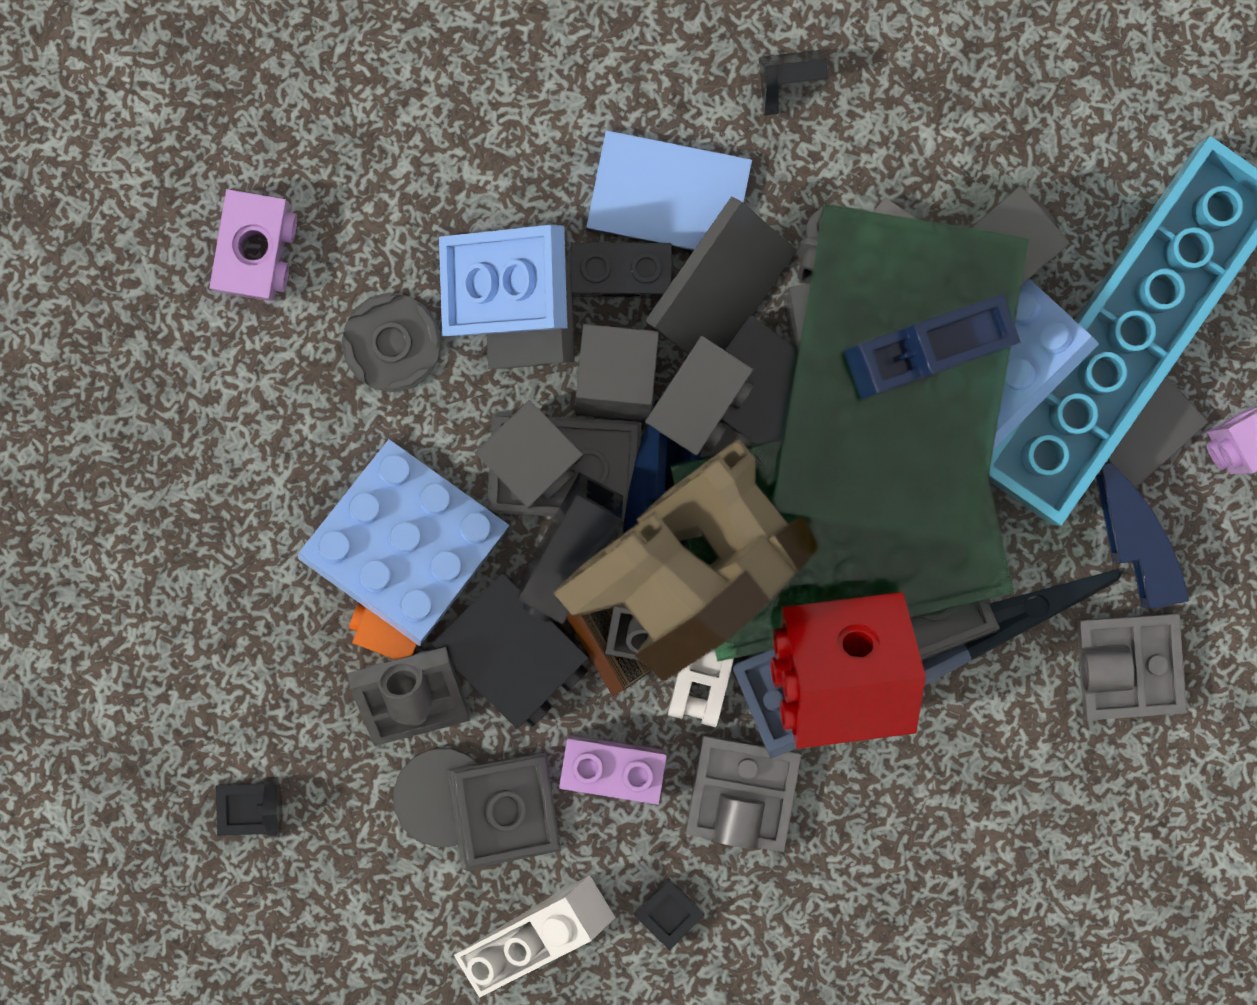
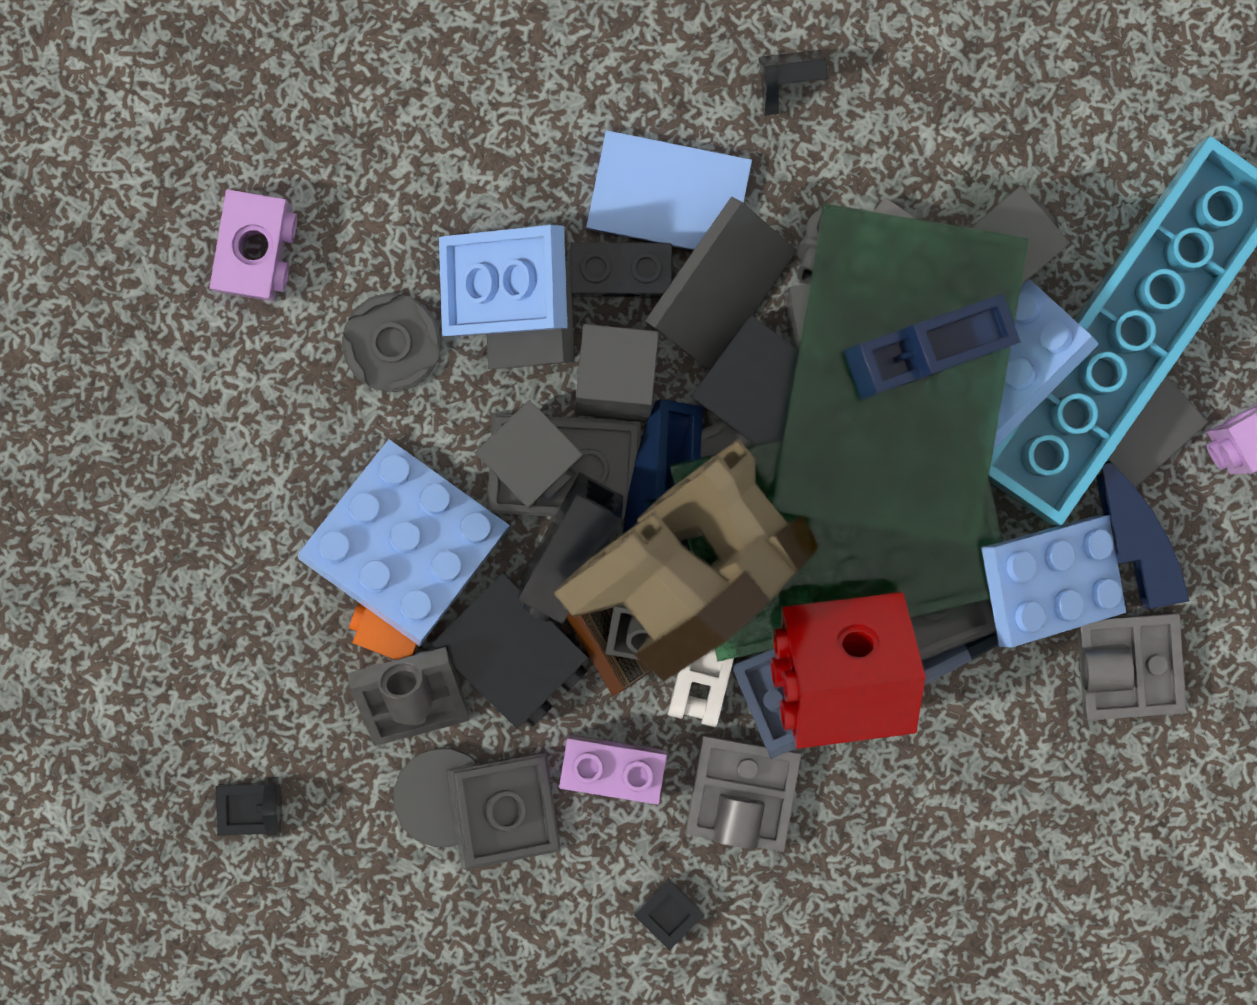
(536, 937): white slope -> none
(700, 396): dark grey brick -> none
(1053, 580): none -> light blue plate

